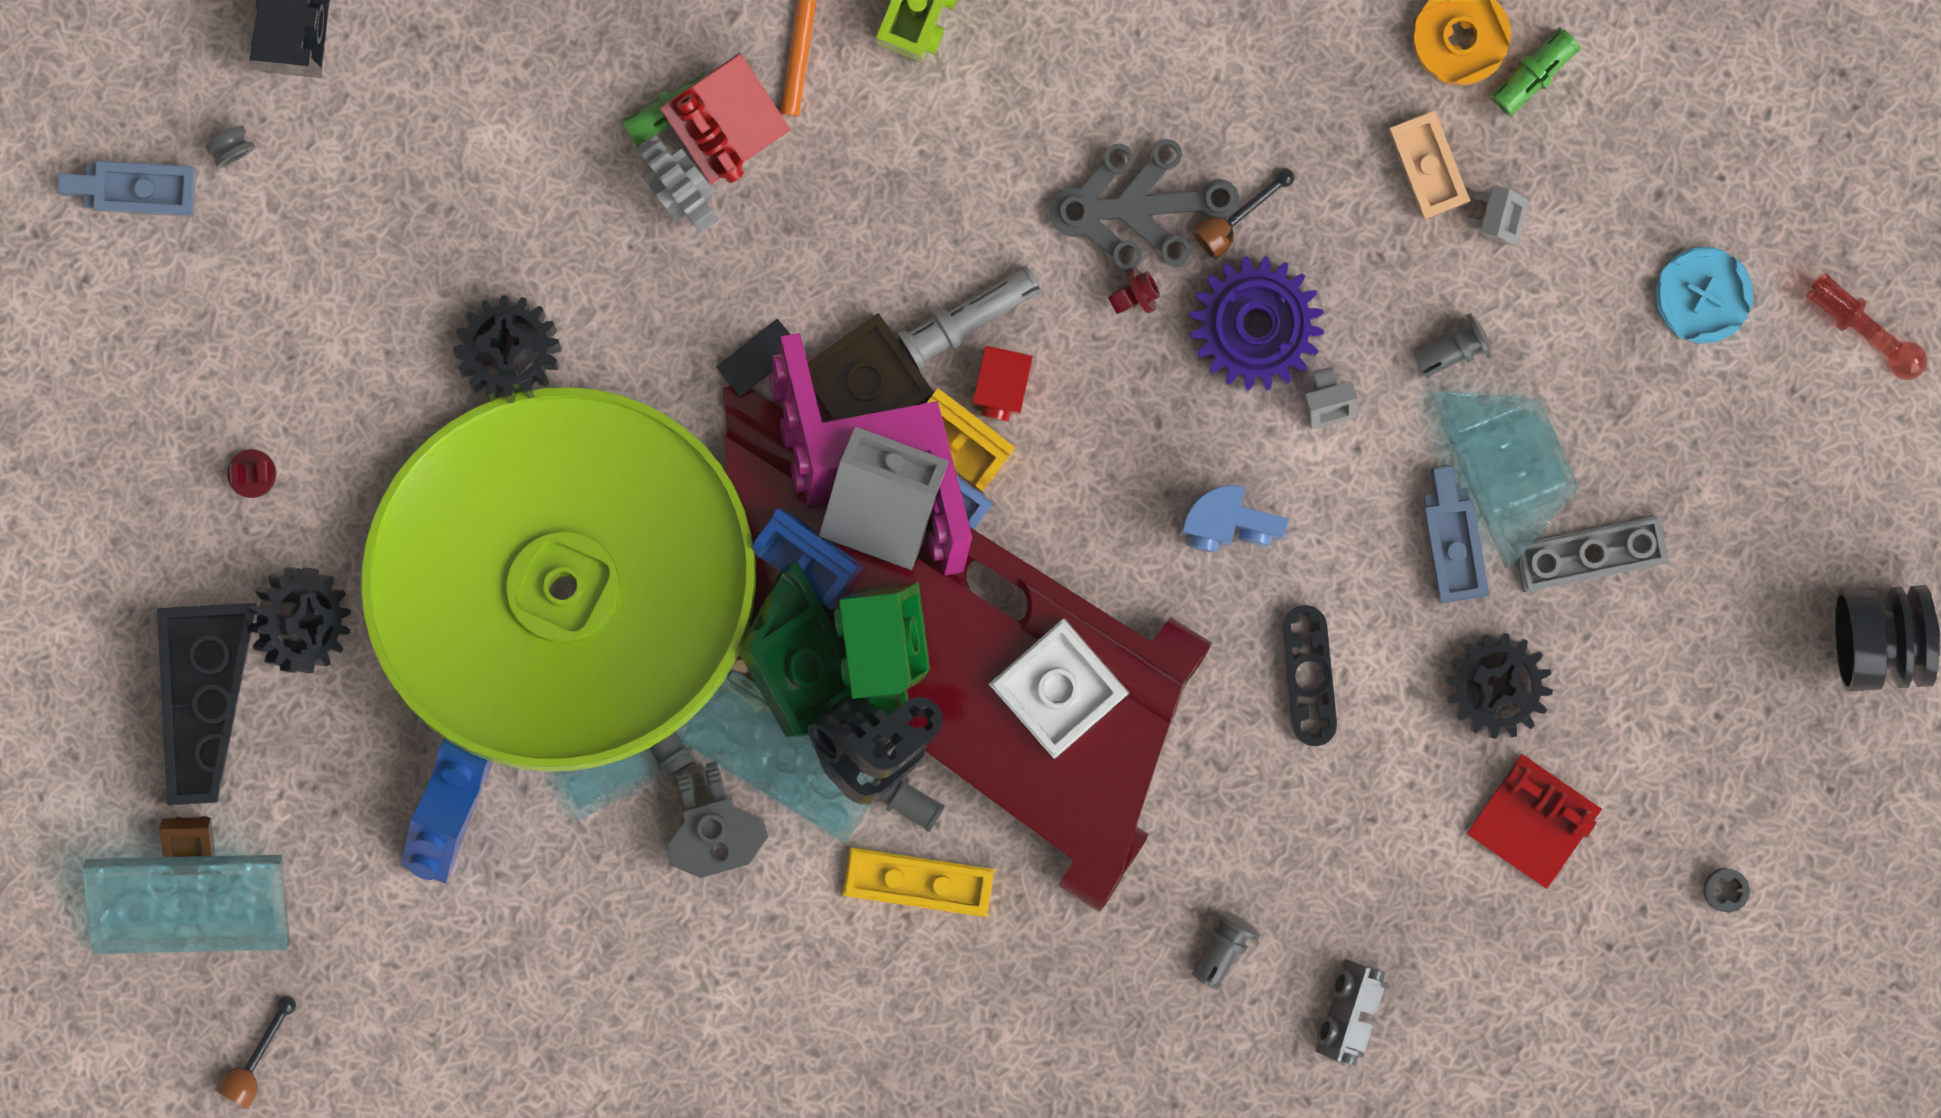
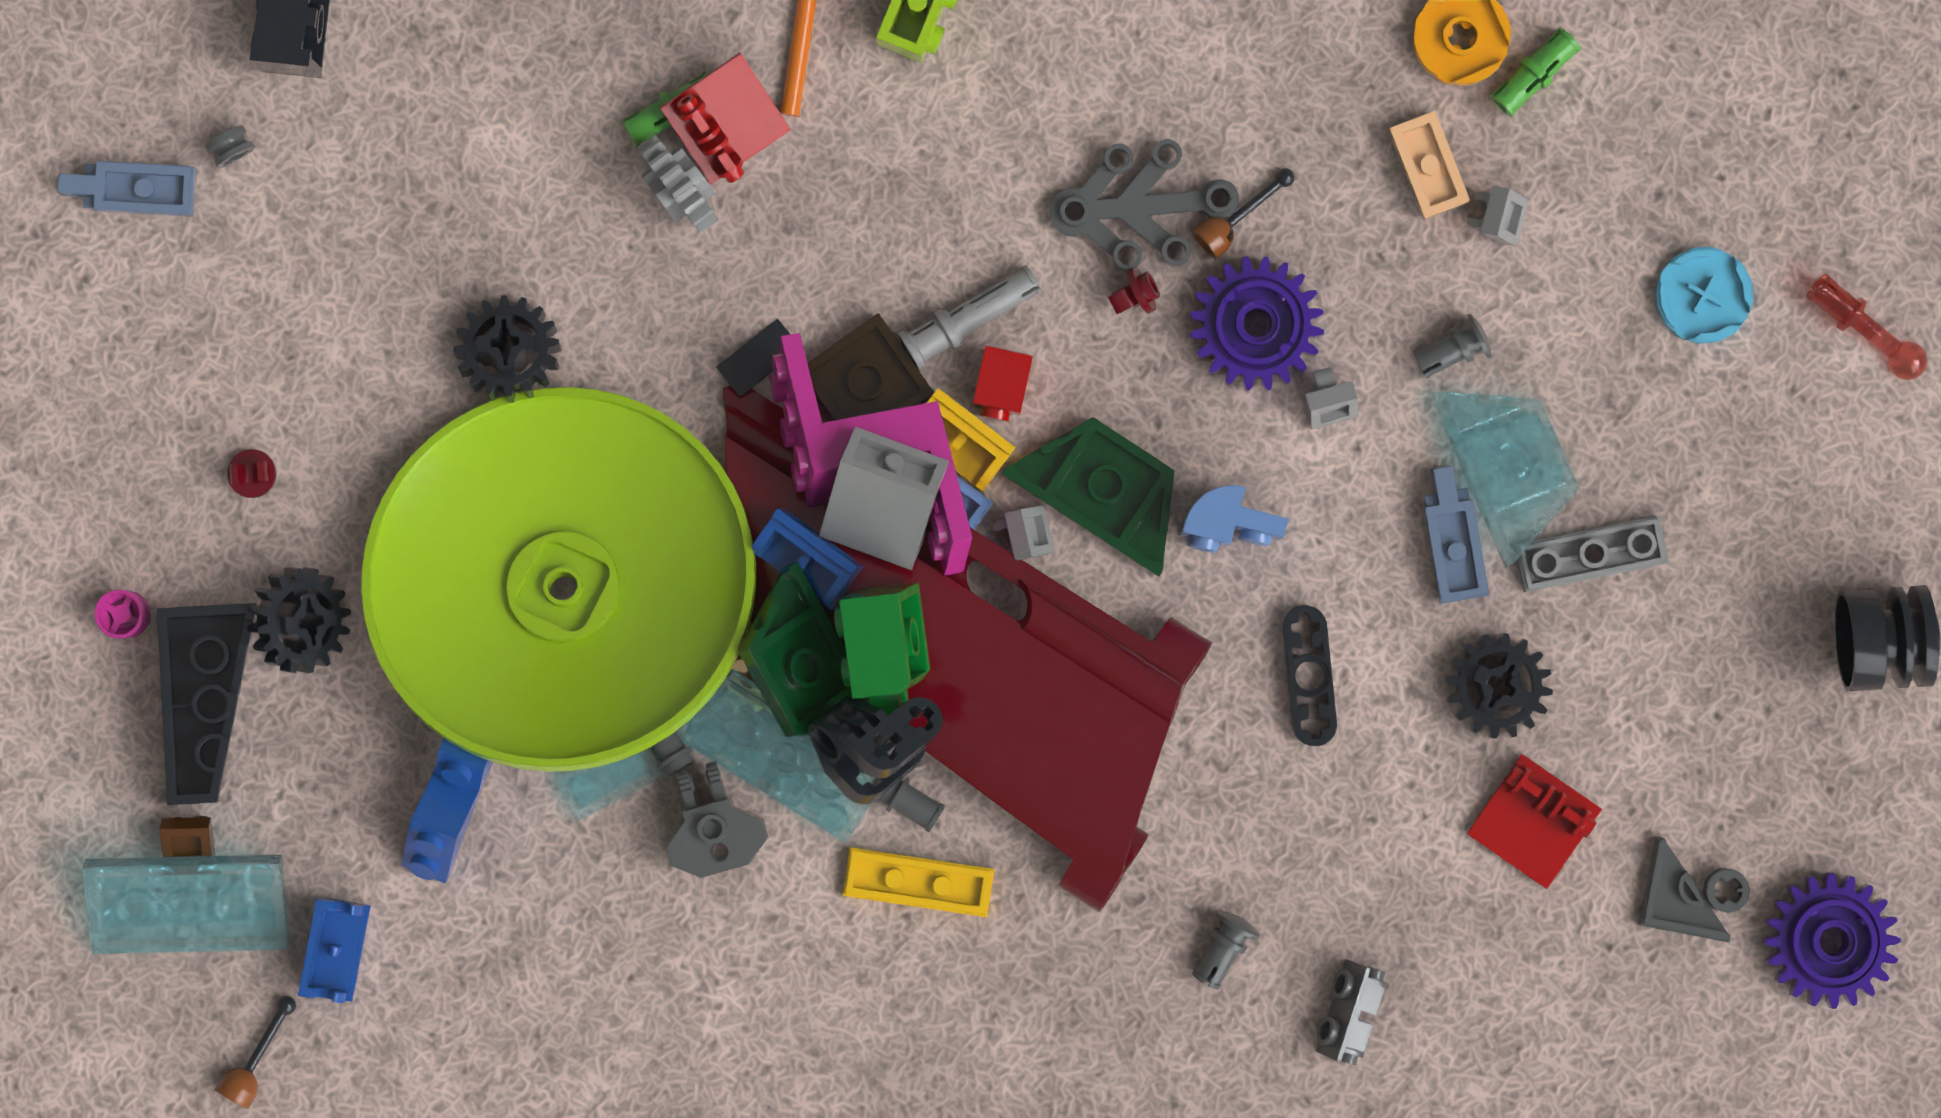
(114, 611): none -> dark pink wheel
(334, 949): none -> blue hinge
(1027, 532): none -> light grey tile
(1059, 688): white tile -> none
(1104, 488): none -> dark green wing
(1674, 900): none -> dark grey tile
(1861, 946): none -> dark purple gear

